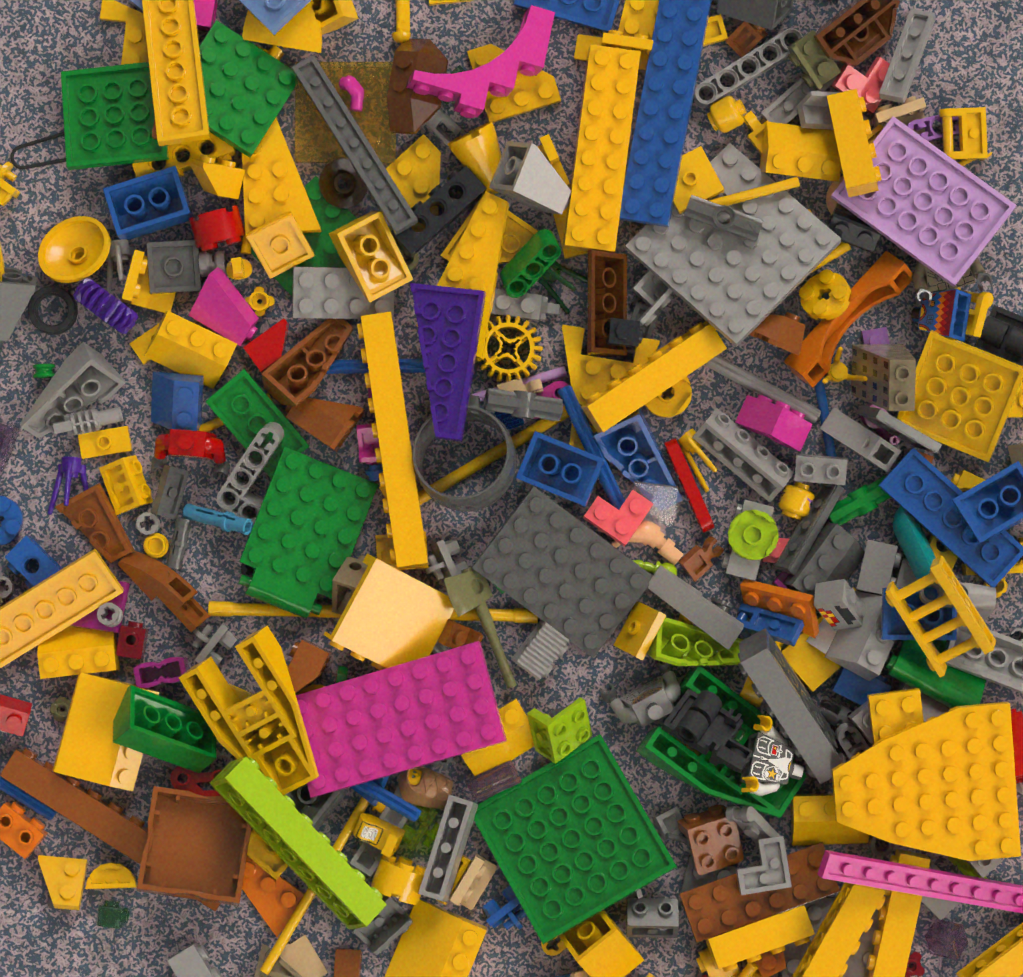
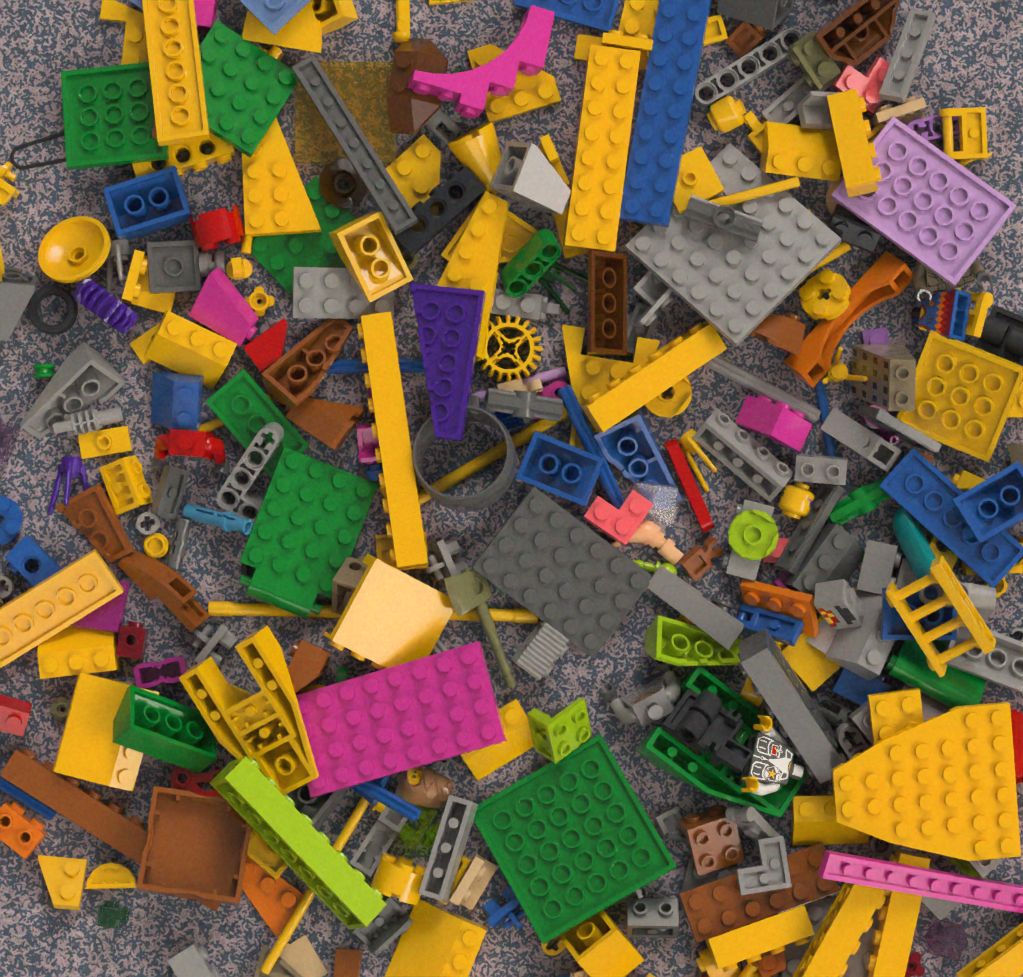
(103, 612): light grey bush -> none
(218, 178): yellow slope -> none
(280, 244): yellow plate -> none
(356, 91): dark pink arm -> none
(379, 833): yellow leg -> none
(458, 635): dark orange bracket -> none
(493, 781): tile -> none
(624, 333): black bracket -> none
(639, 630): yellow plate -> none

